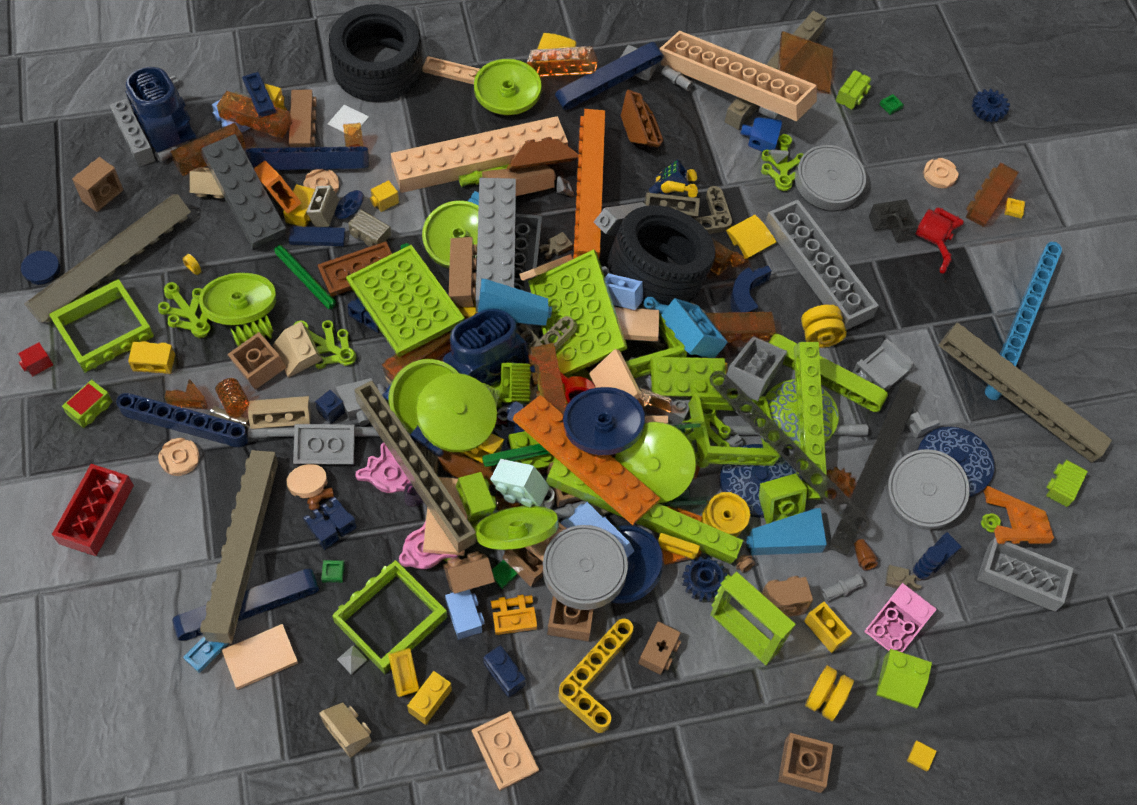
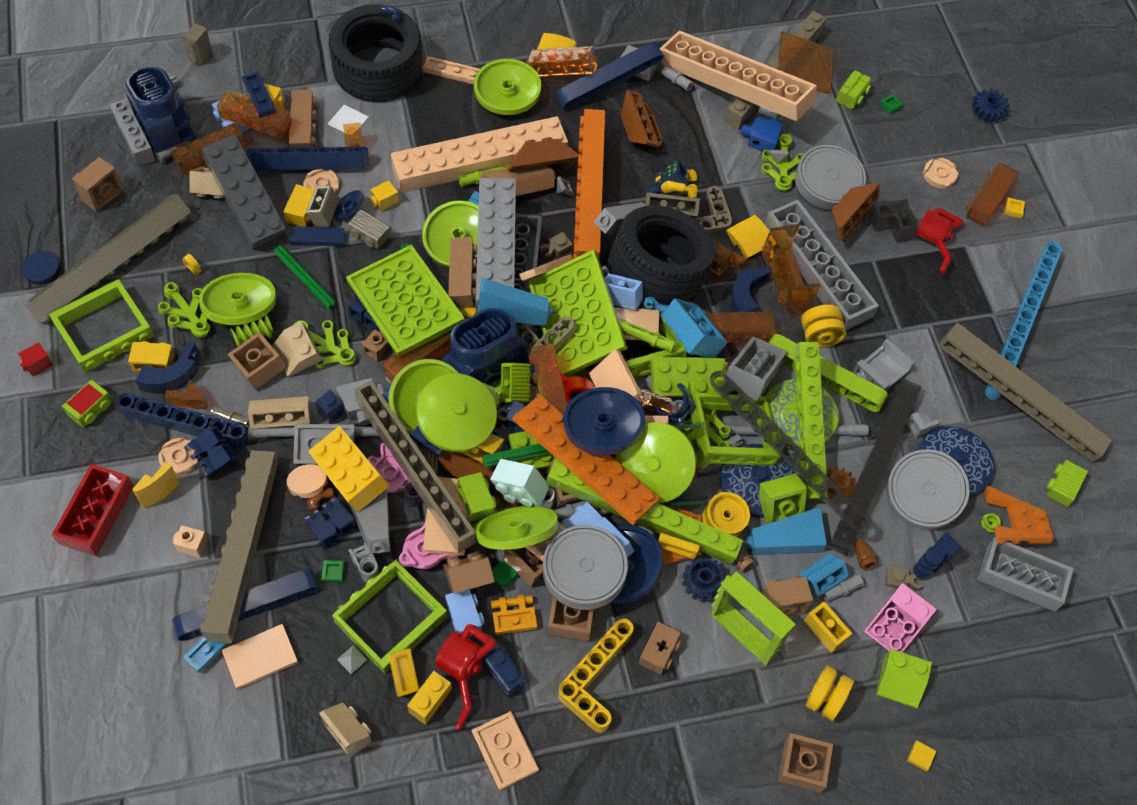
(154, 489): none -> yellow slope
(172, 377): none -> dark blue arch
(190, 541): none -> light nougat brick
(197, 44): none -> dark tan brick
(211, 442): none -> dark blue legs
(232, 397): clear orange piece -> none
(277, 187): orange slope -> none
(336, 270): dark orange plate -> none
(348, 469): none -> yellow brick
(364, 560): none -> light grey piece
(374, 523): none -> light grey slope
(375, 345): none -> medium nougat brick
(391, 10): none -> dark blue arm
(462, 660): none -> red piece
(652, 338): none -> lime pin
(685, 409): none -> dark blue helmet
(784, 270): none -> clear orange windscreen
(825, 574): none -> dark azure brick
(854, 208): none -> dark orange wedge

